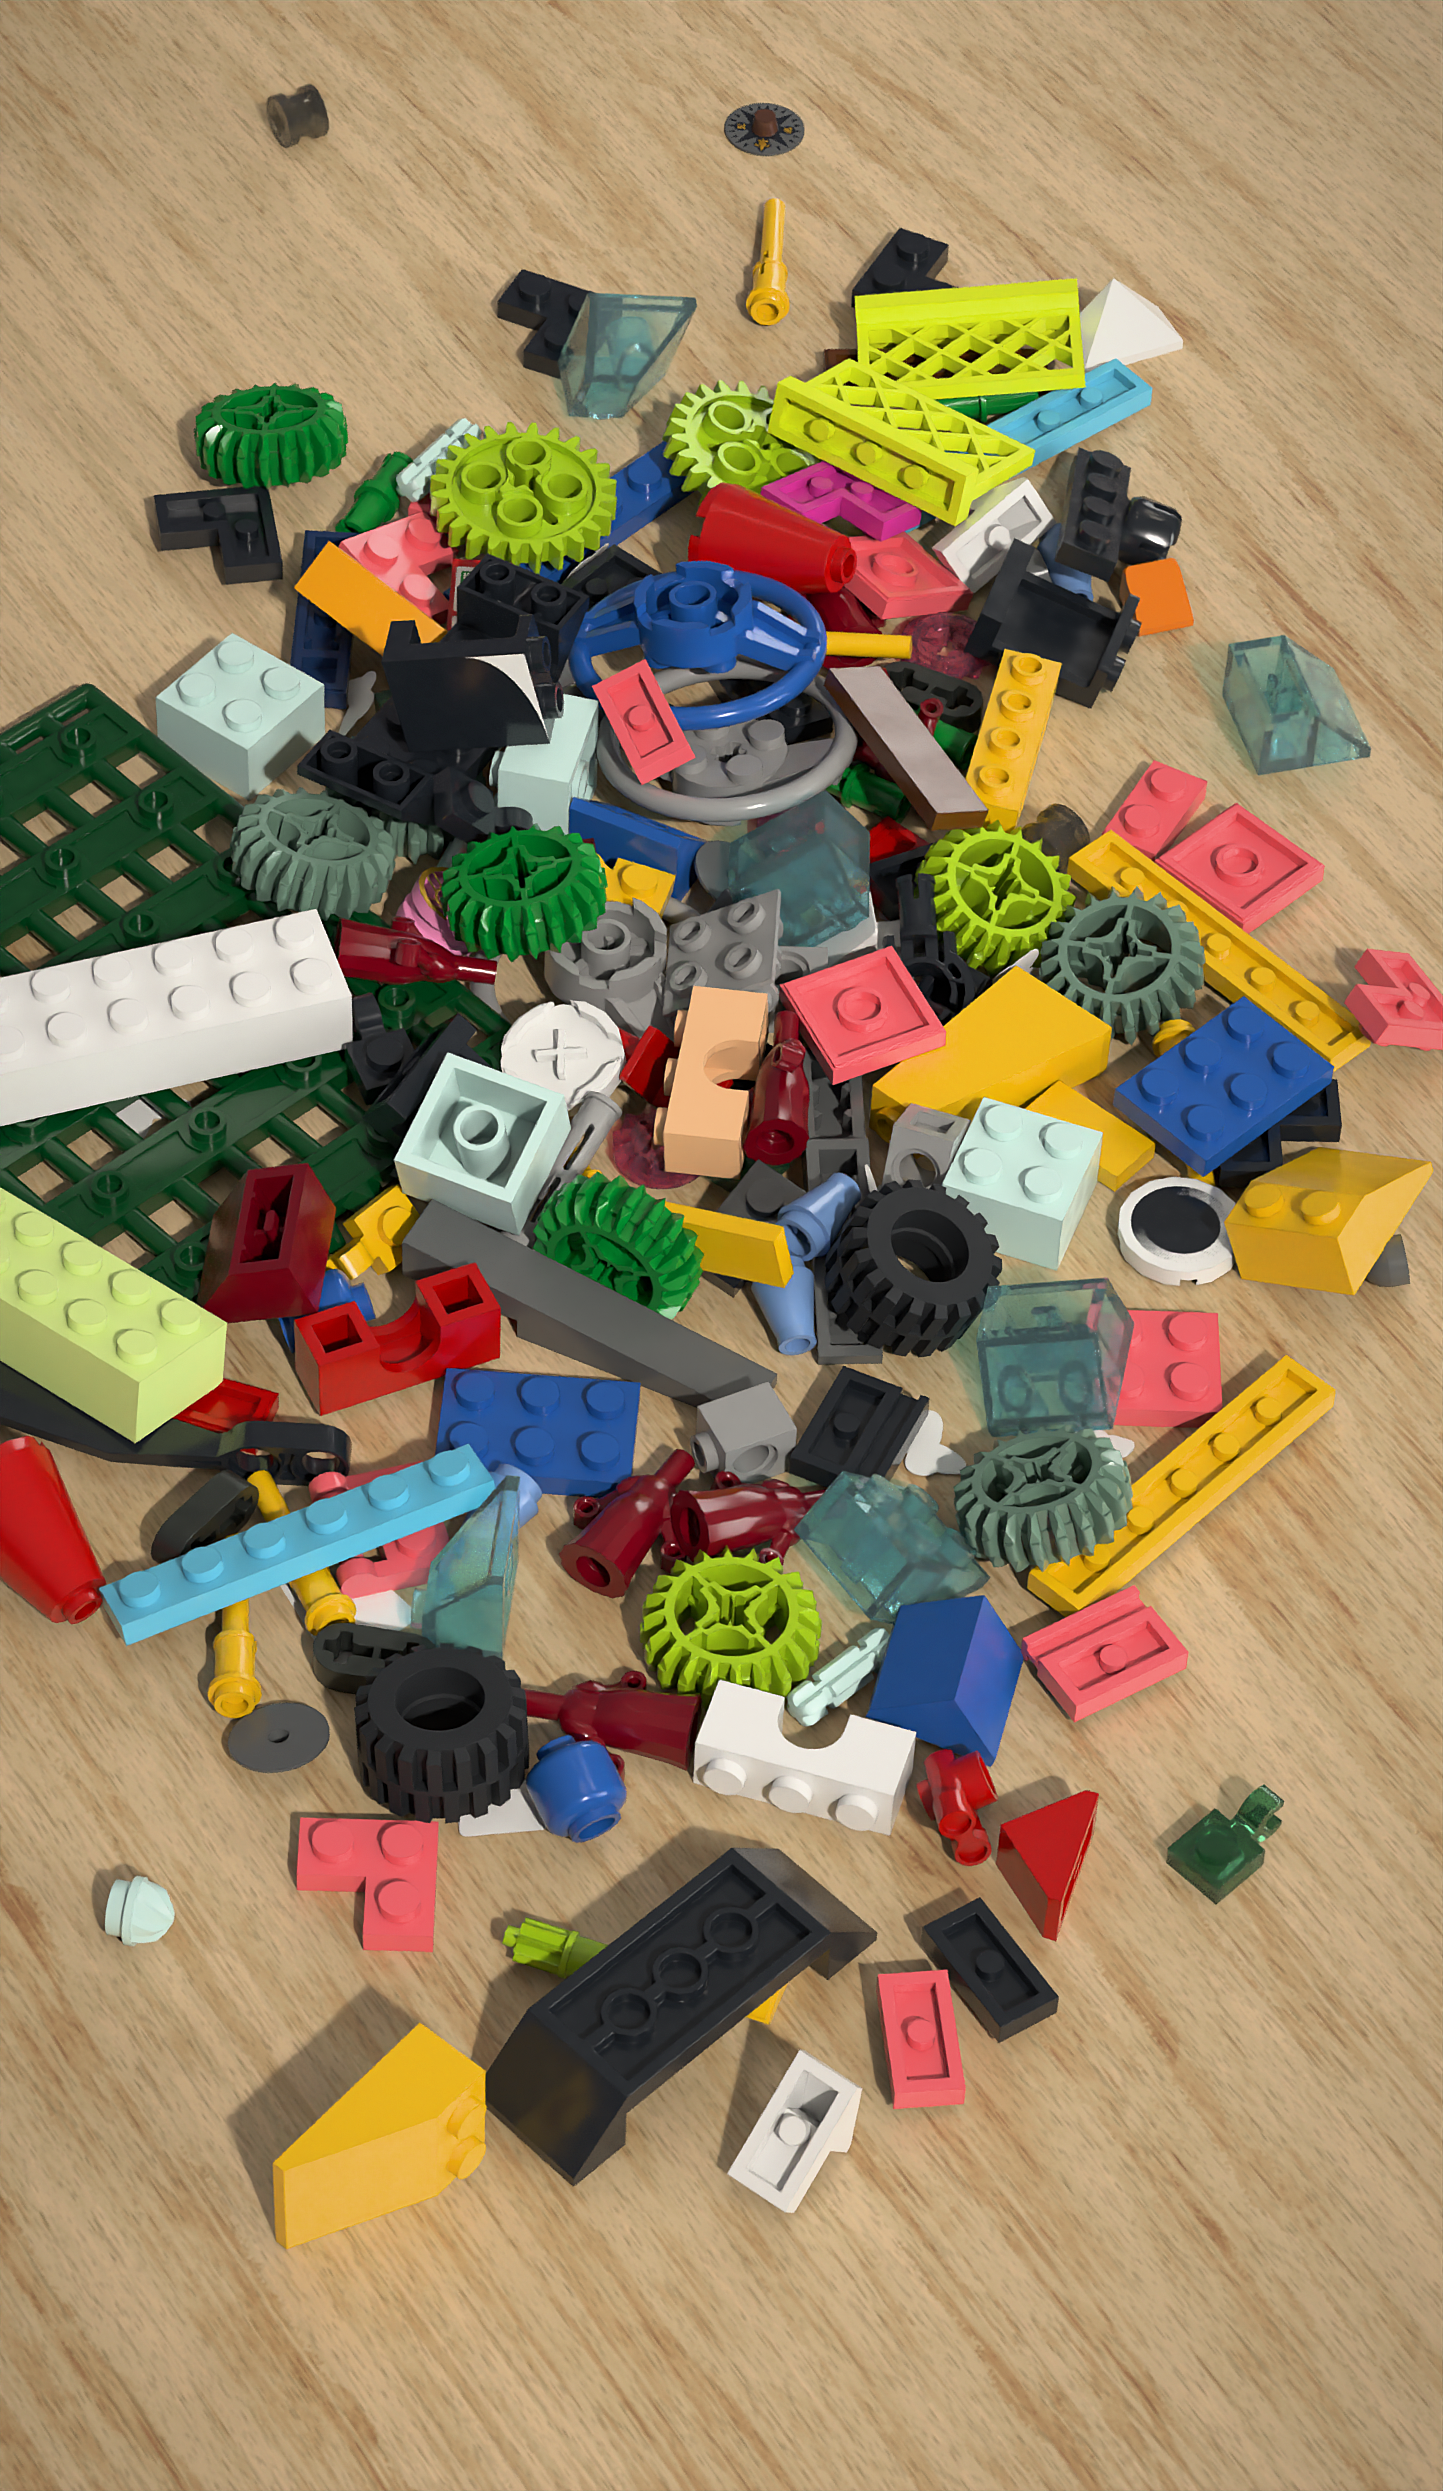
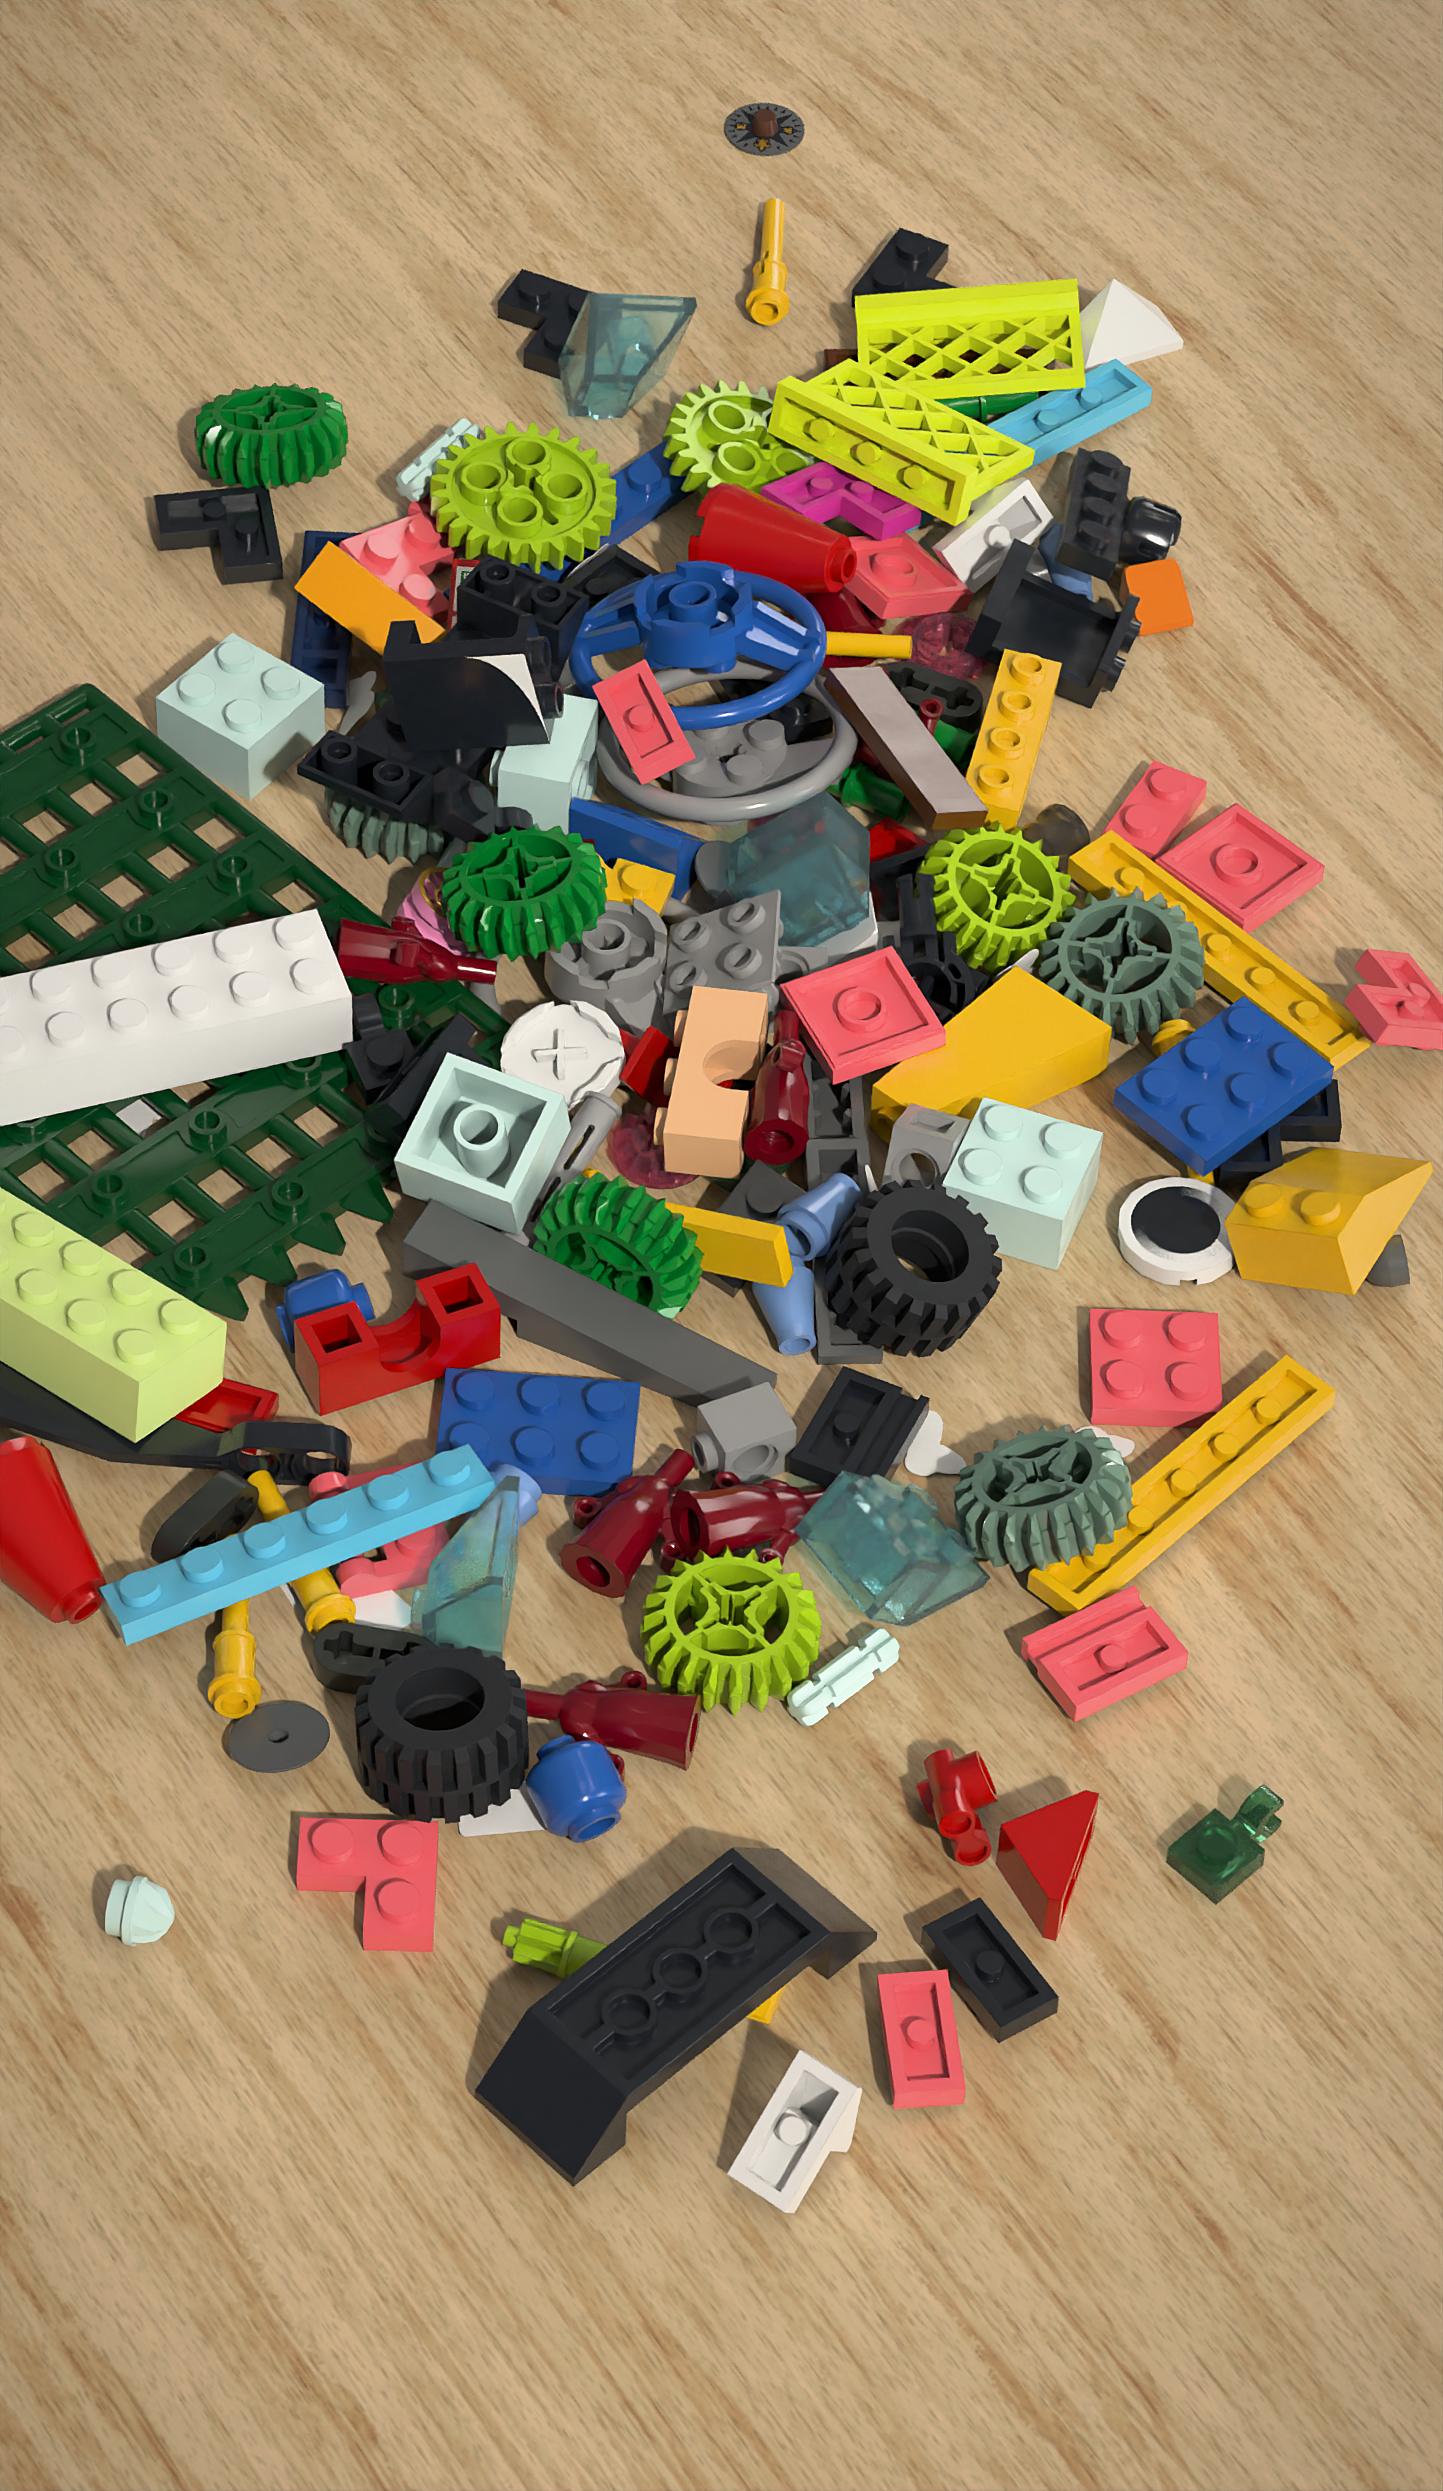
(268, 1246): dark red slope -> none
(297, 115): clear smoke wheel -> none
(312, 853): sand green gear -> none
(375, 498): green pin -> none
(376, 1234): yellow plate -> none
(384, 2142): yellow slope -> none
(849, 1782): white arch -> none
(949, 1675): blue slope -> none
(1052, 1355): clear light blue slope -> none
(1122, 1148): yellow tile -> none
(1289, 707): clear light blue slope -> none

